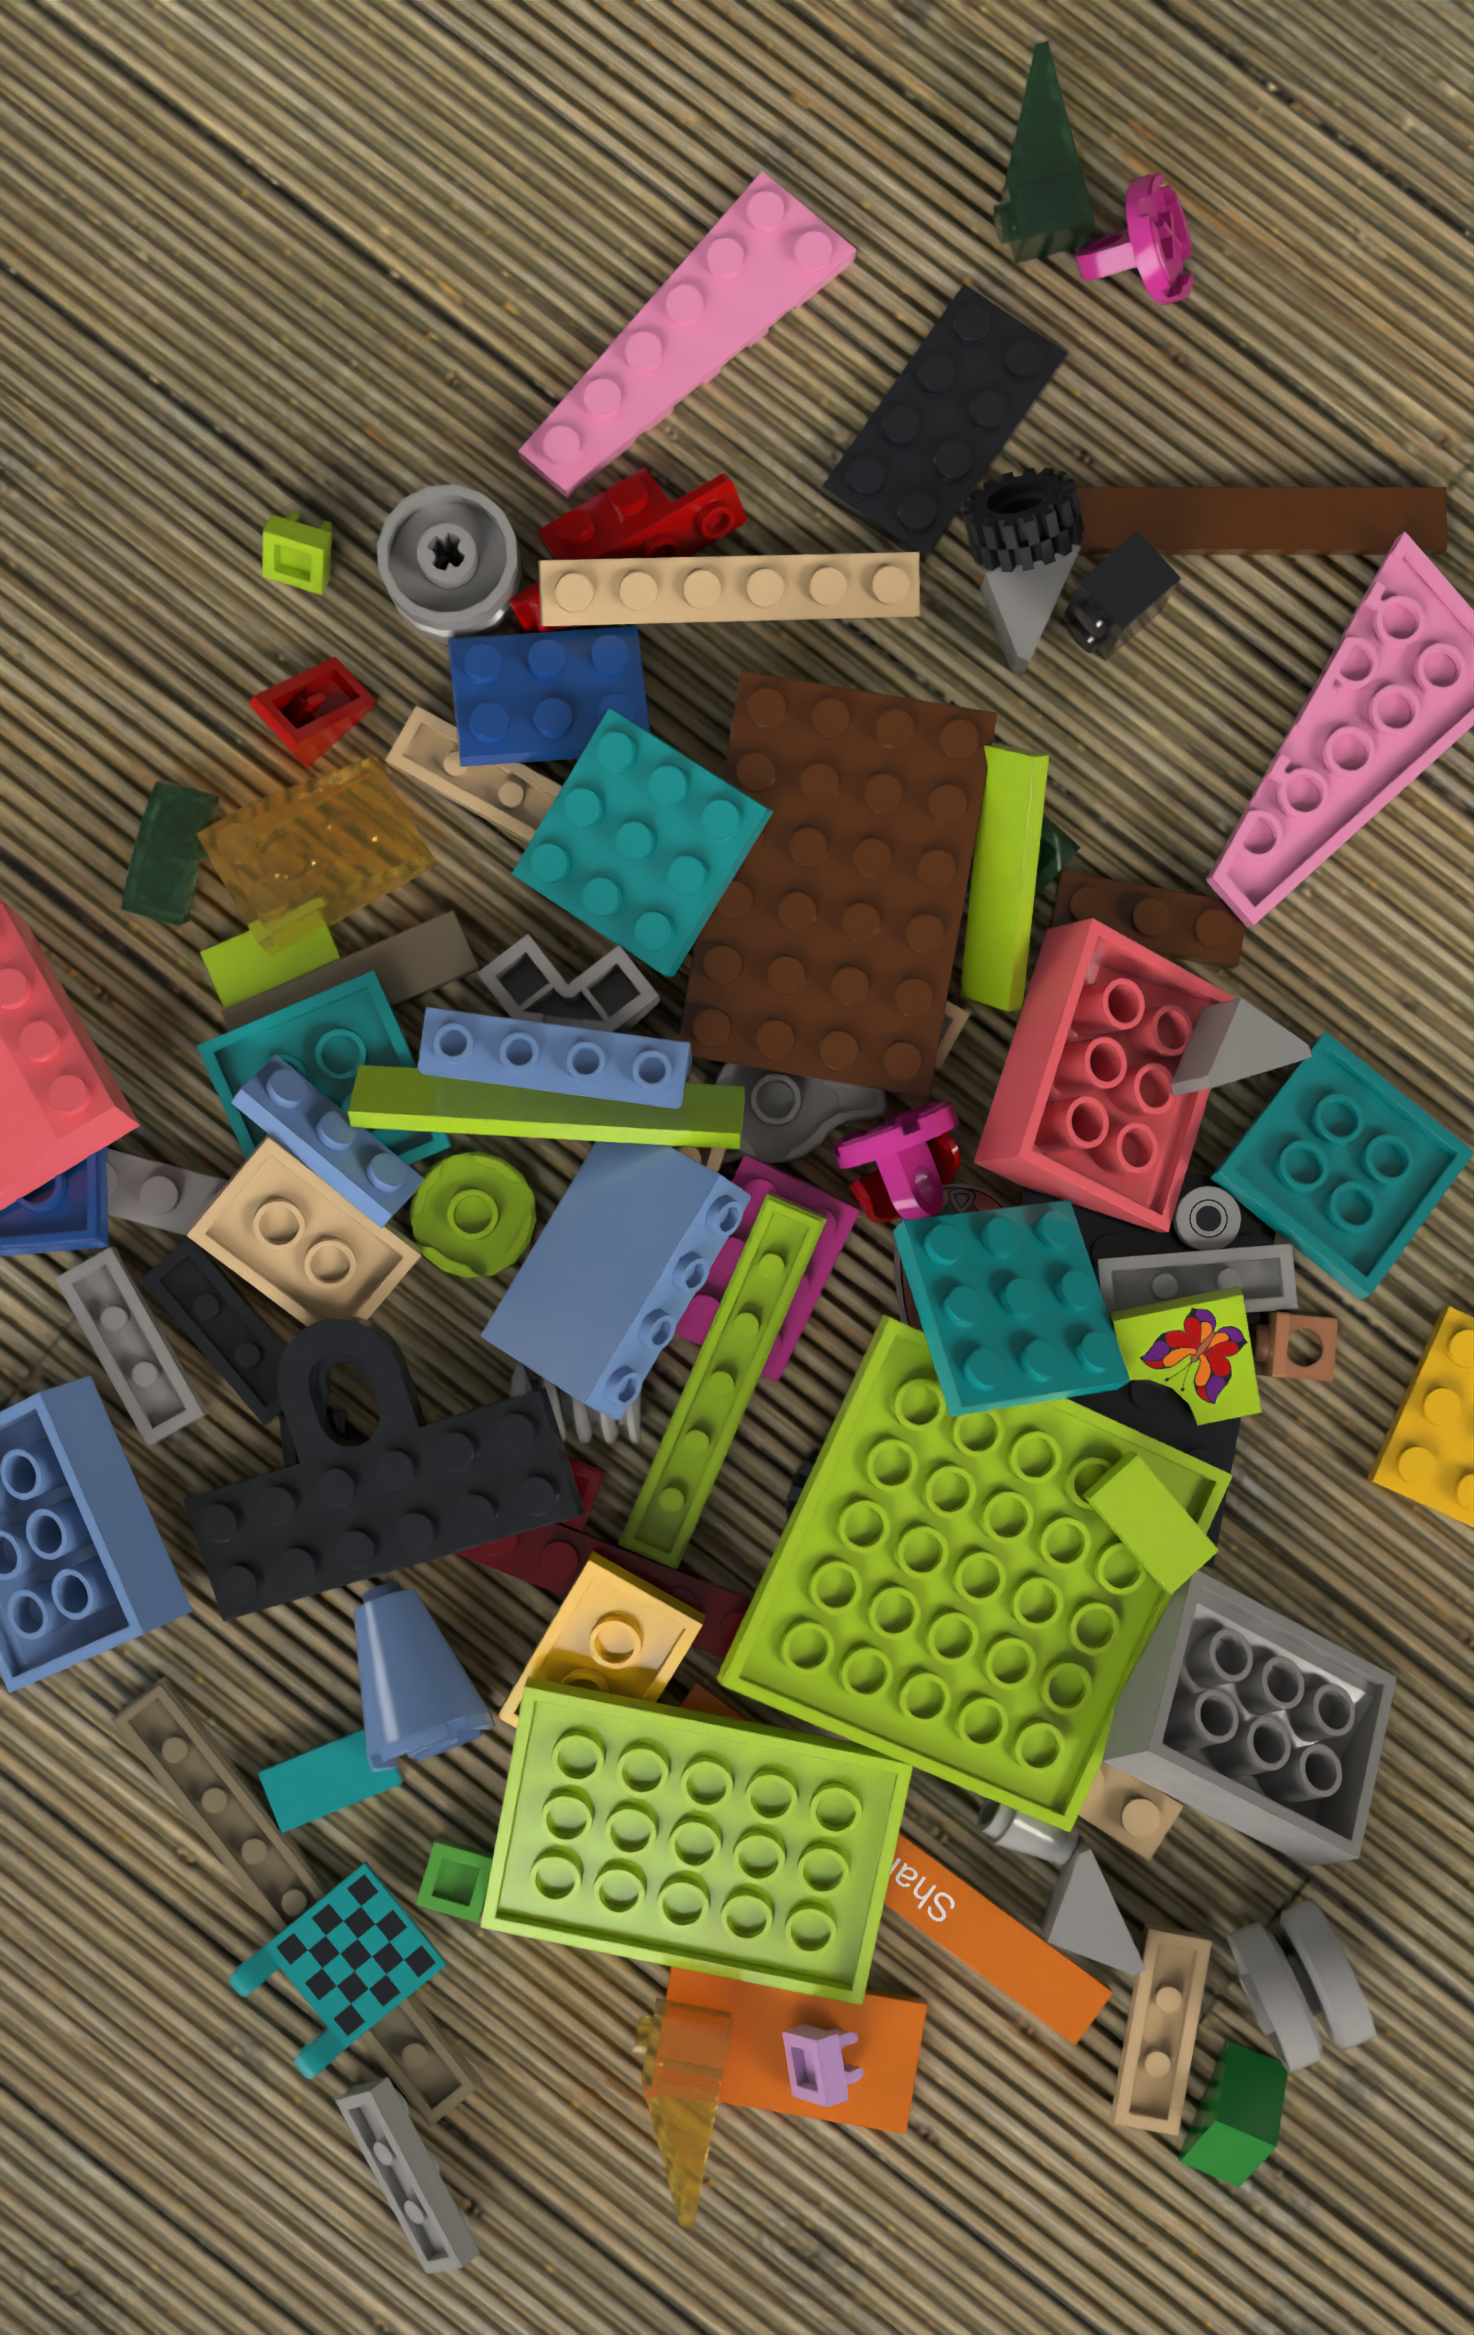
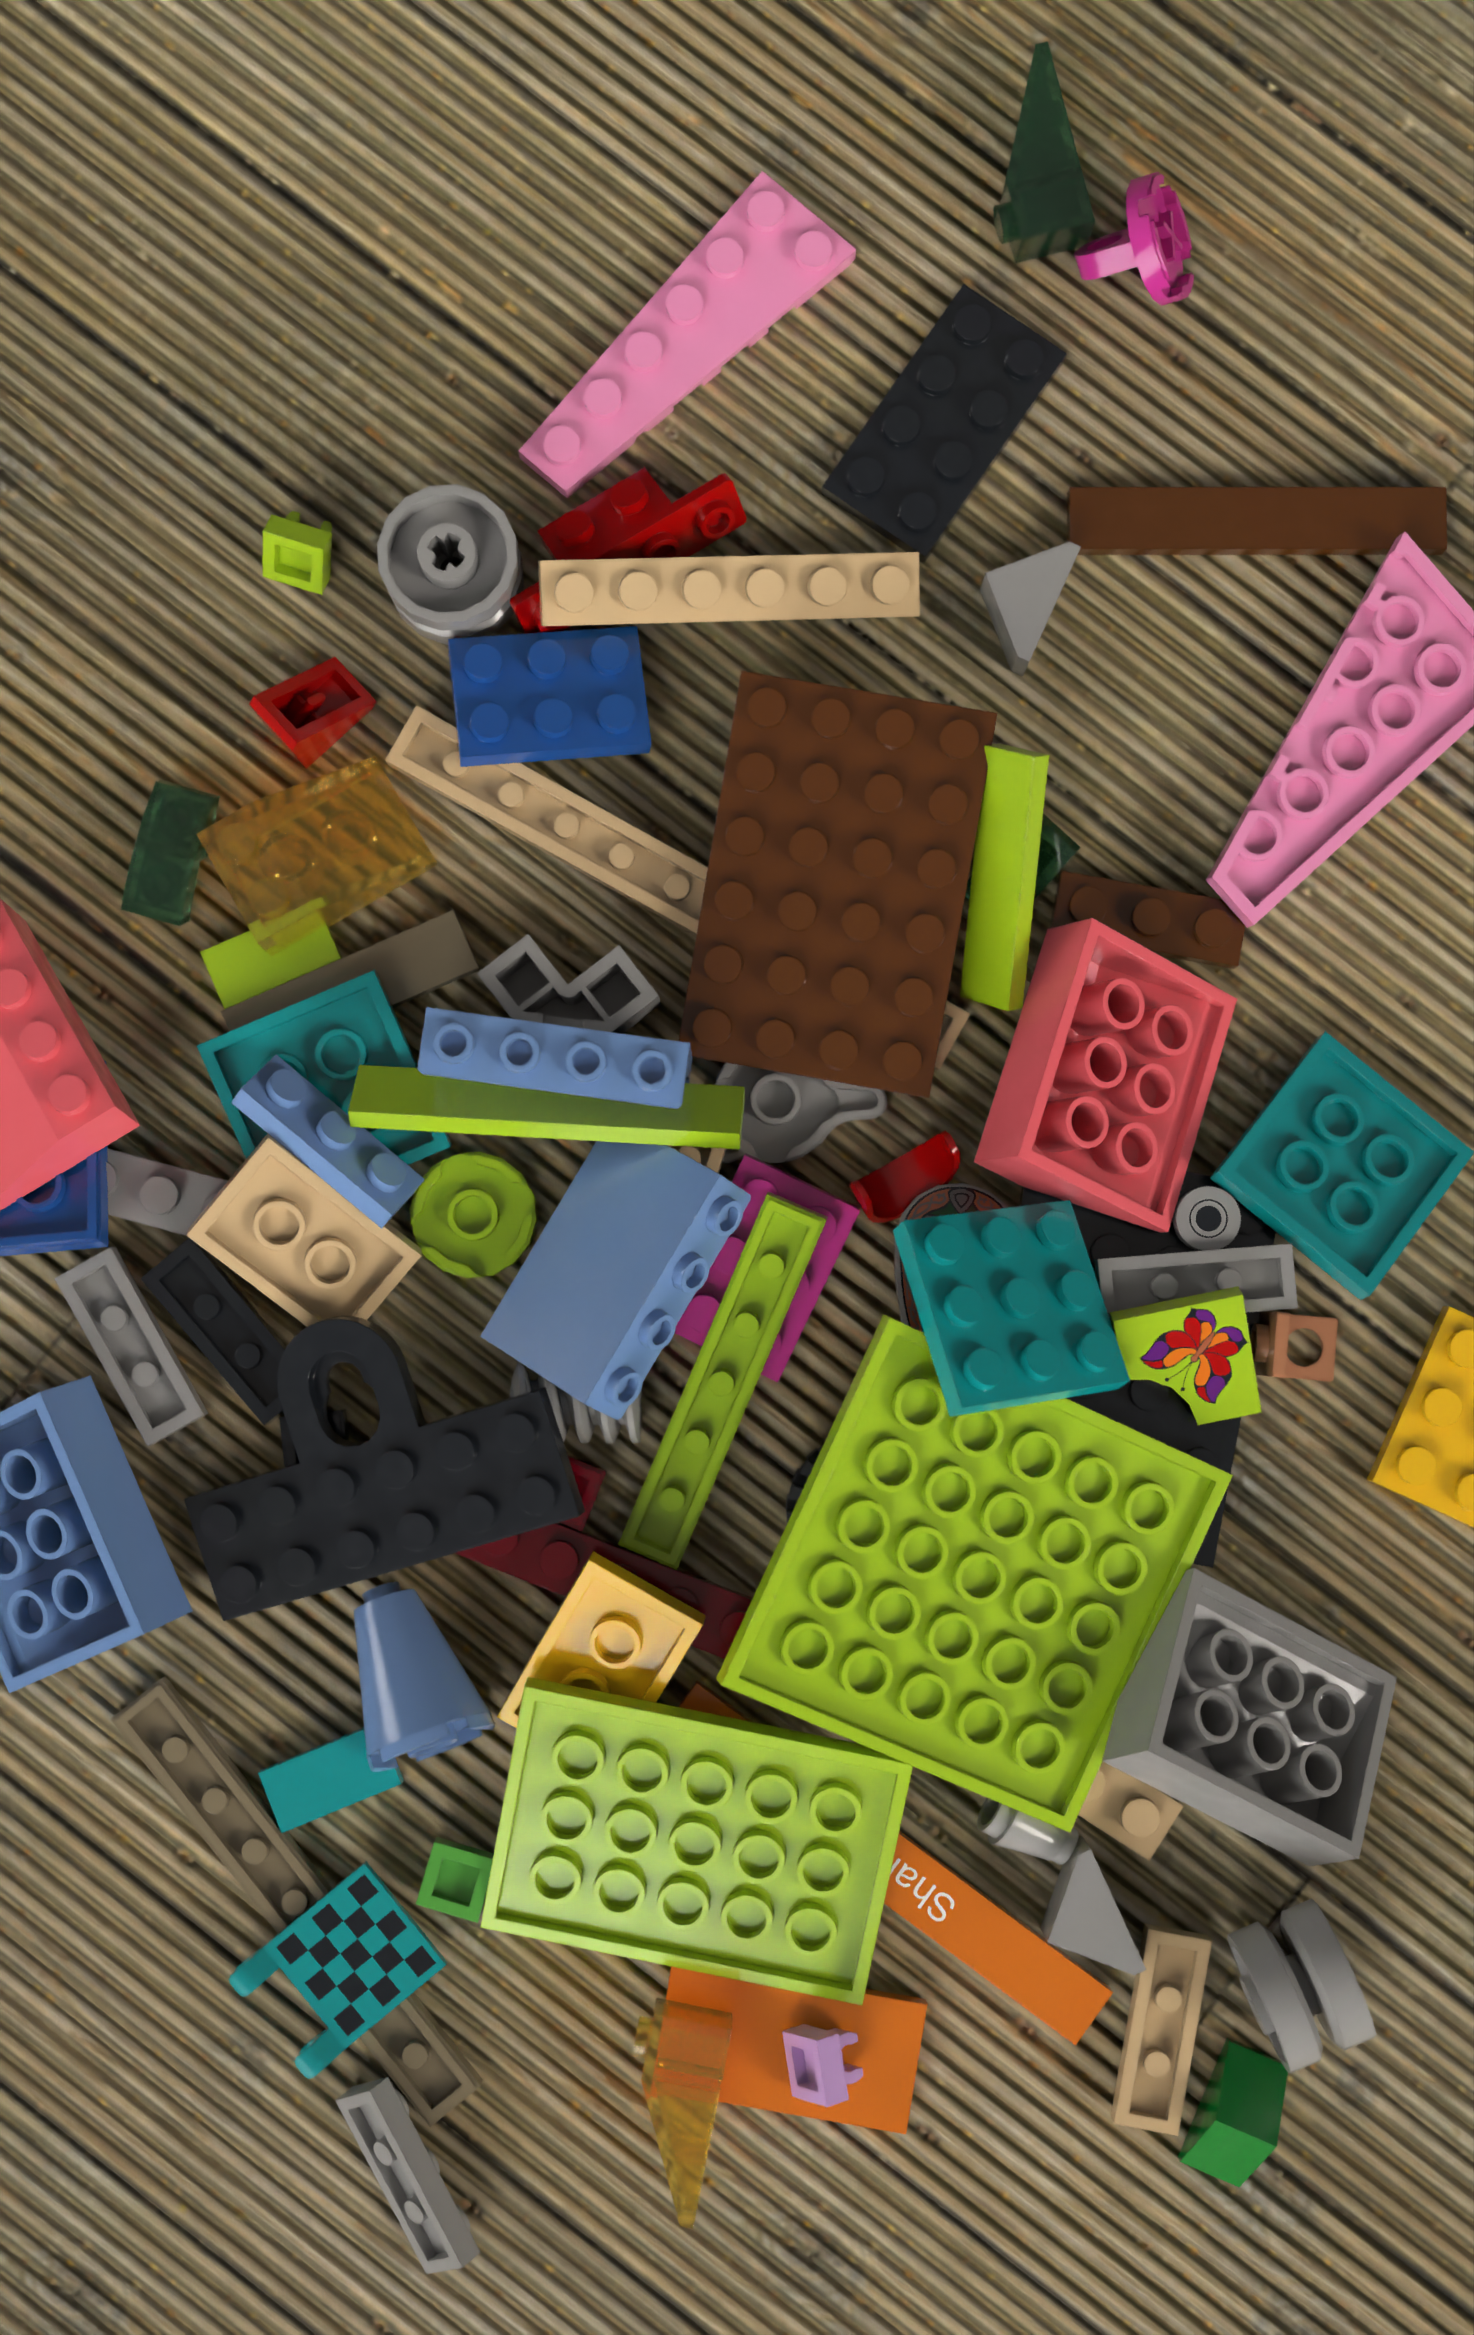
(641, 842): teal plate -> none
(903, 1156): dark pink tile -> none
(1023, 519): black tyre -> none
(1120, 597): black brick -> none
(1150, 1522): lime tile -> none
(1233, 1044): light grey slope -> none

